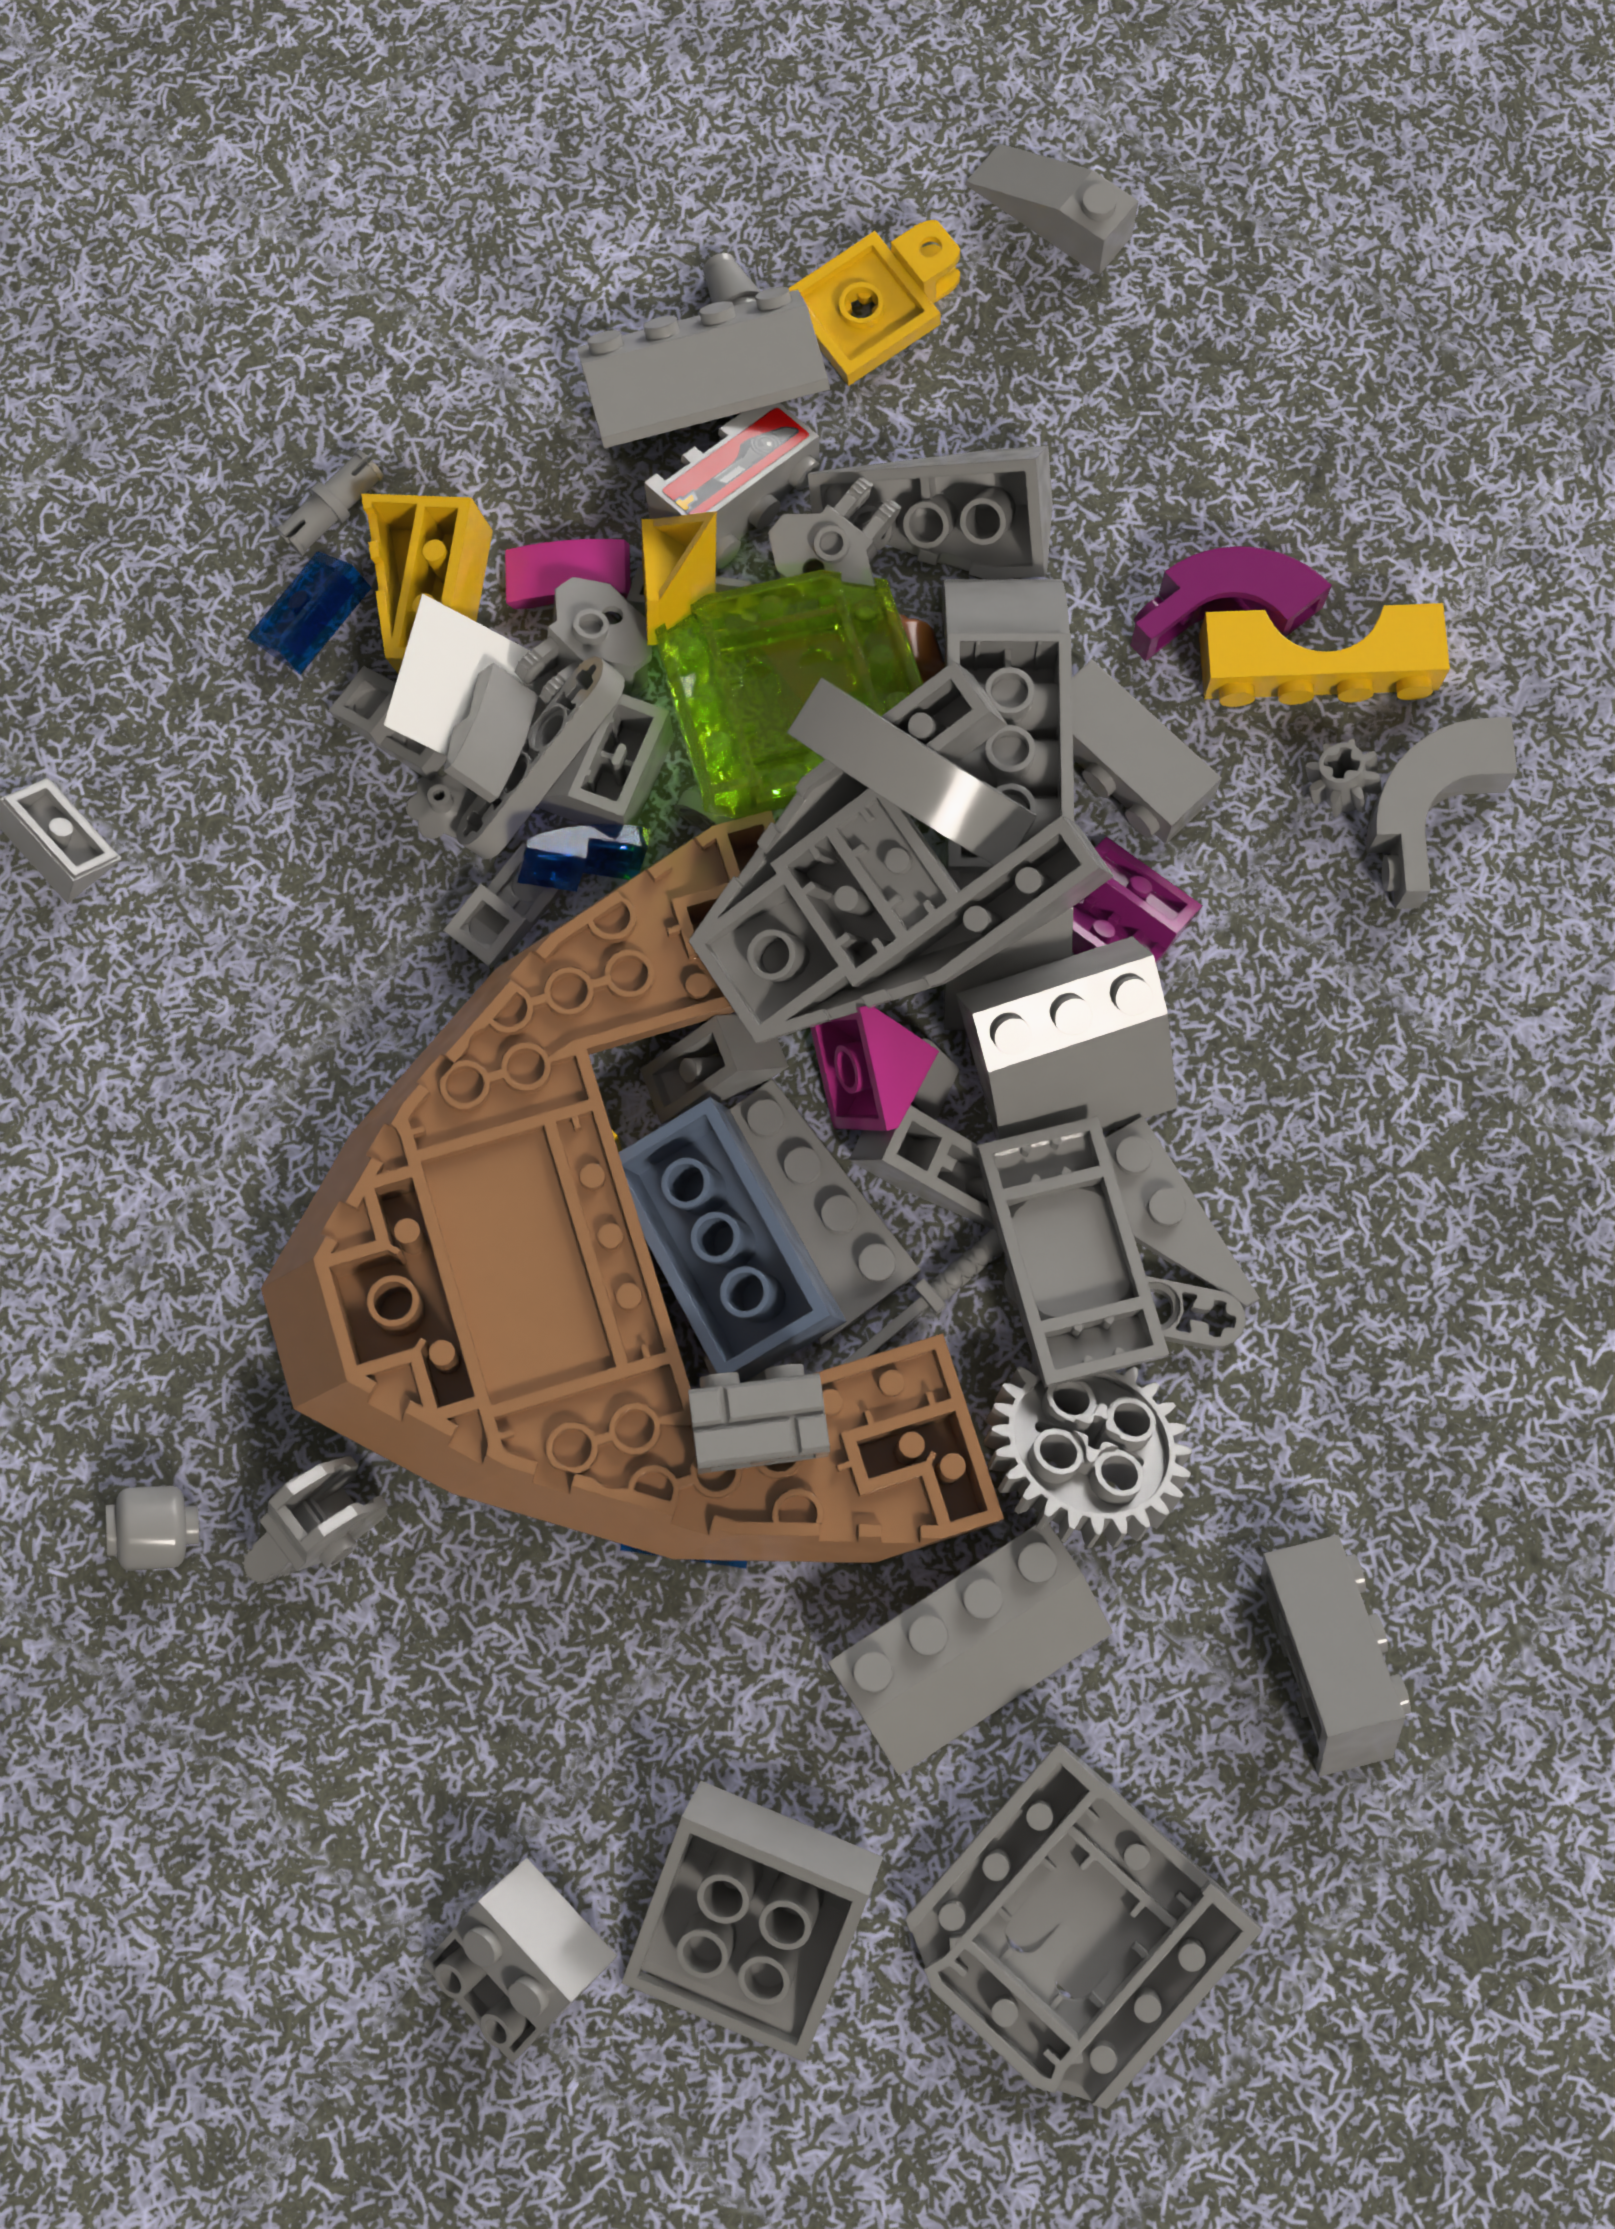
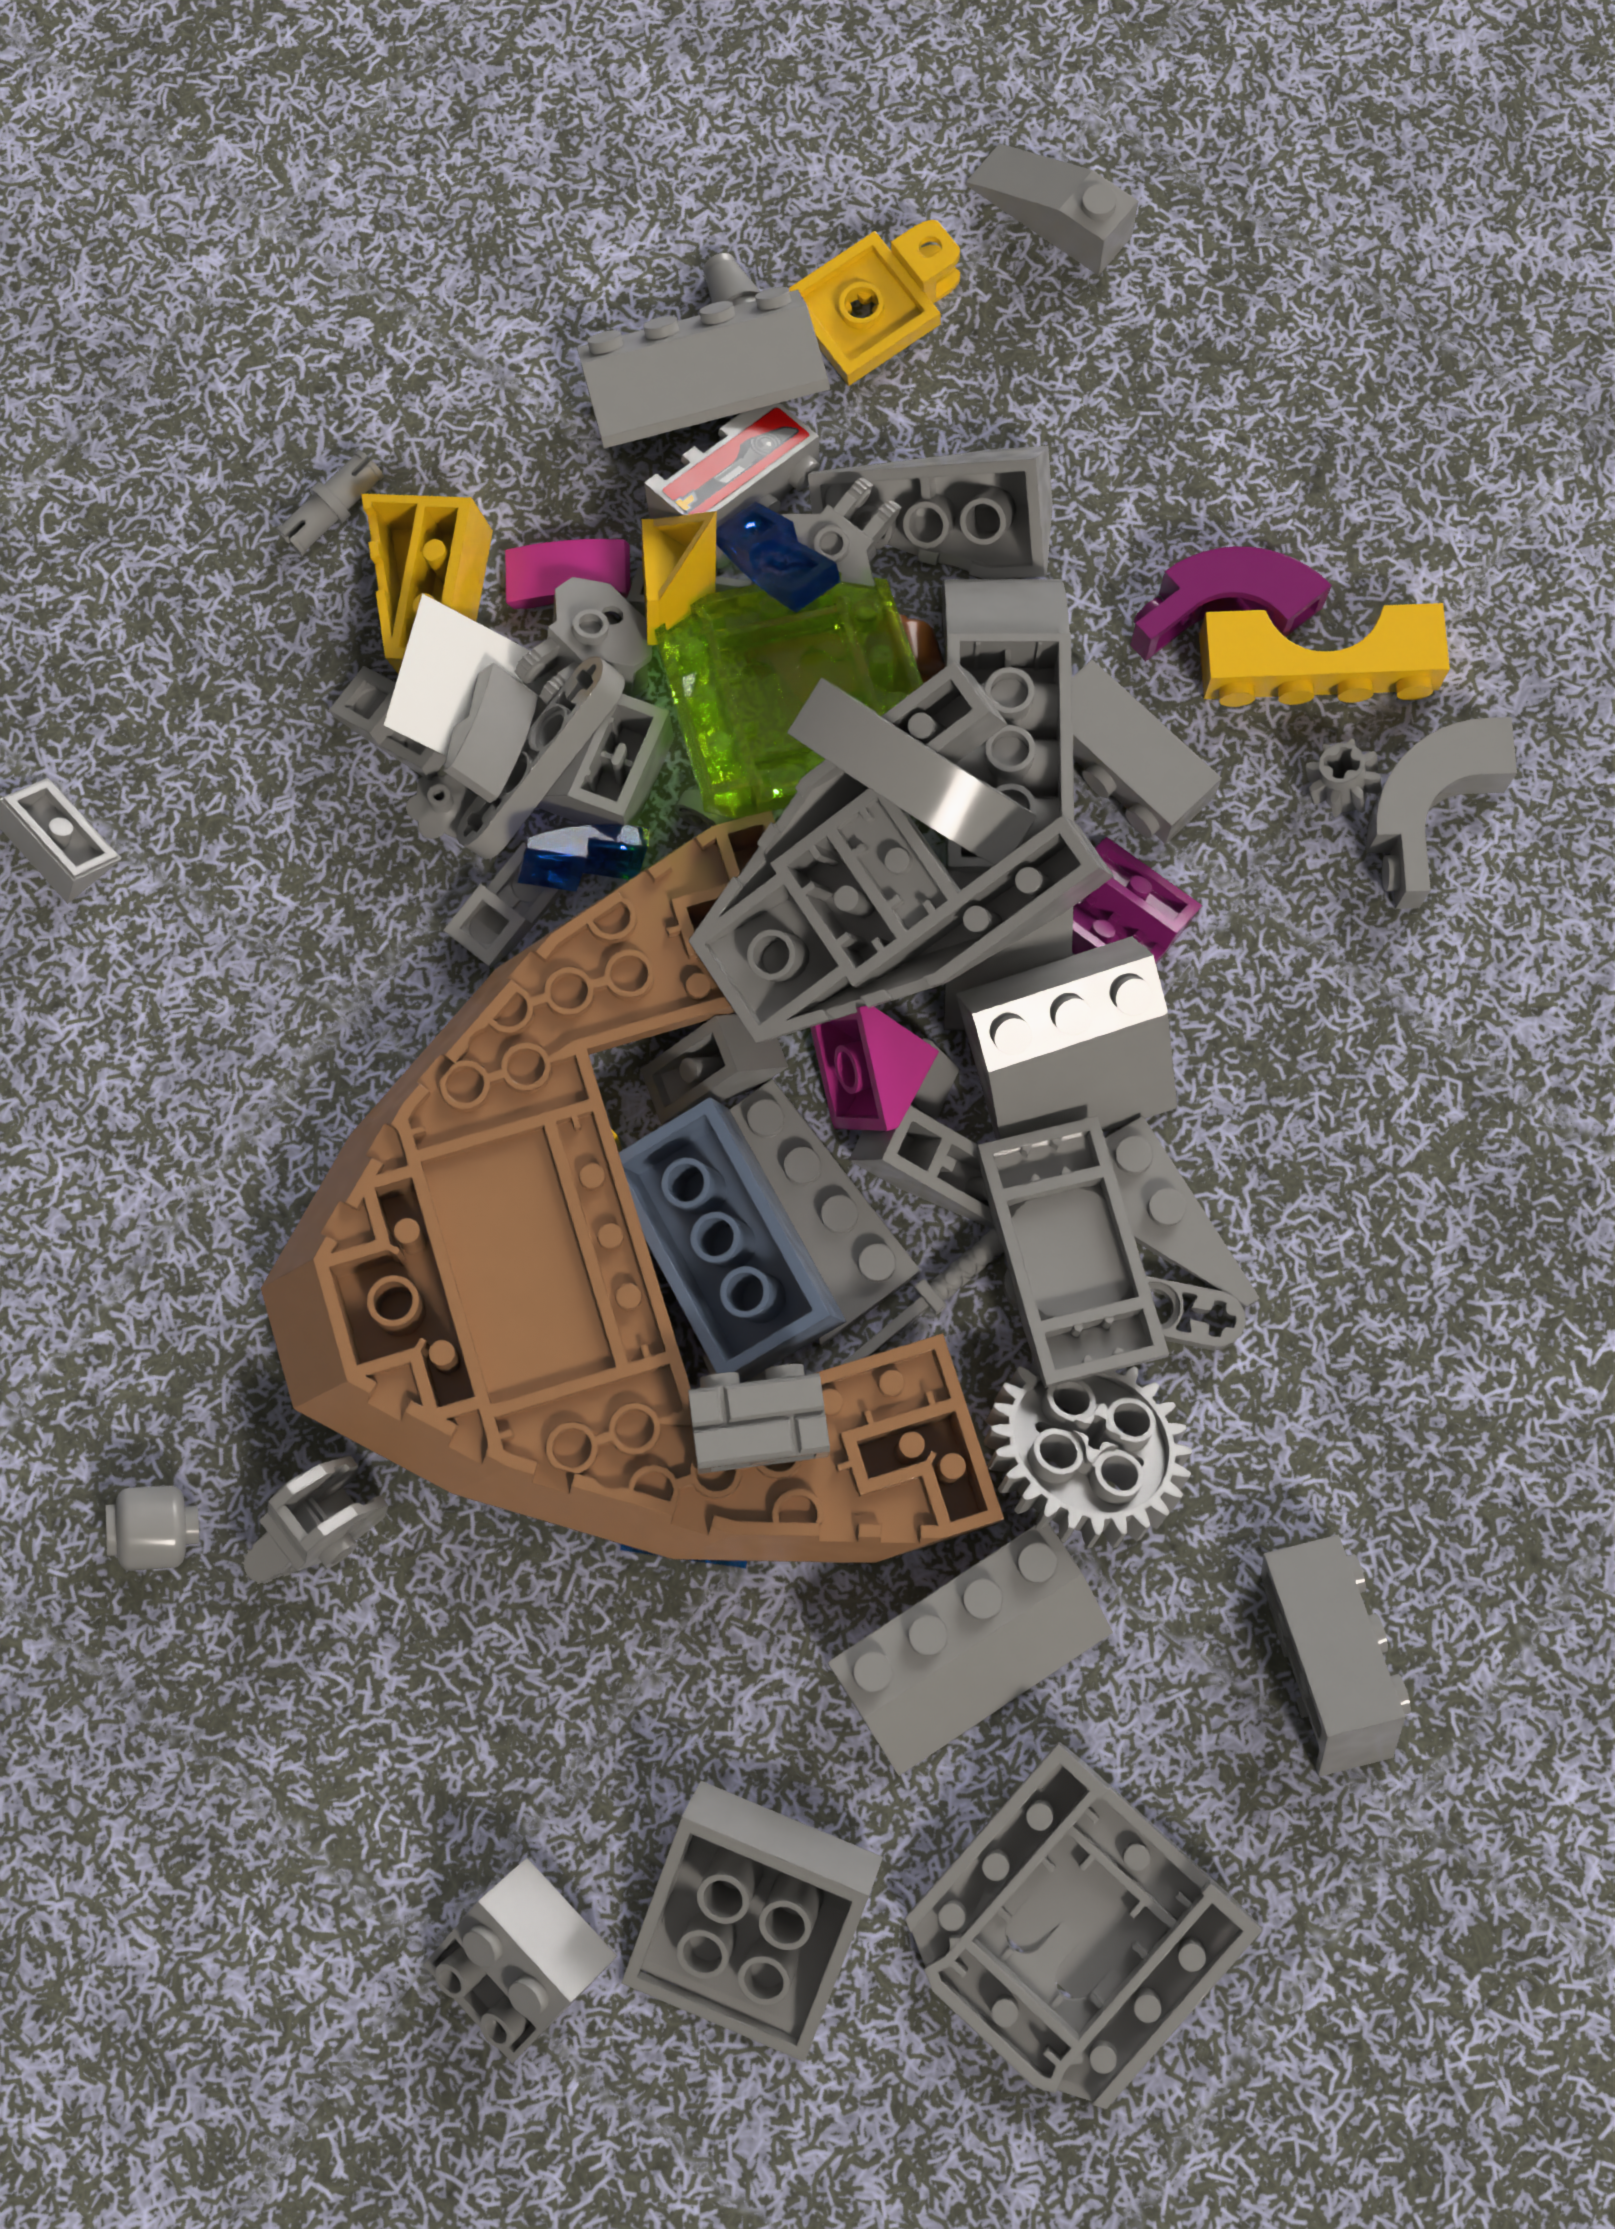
(310, 611): clear blue slope -> none
(771, 556): none -> clear blue slope

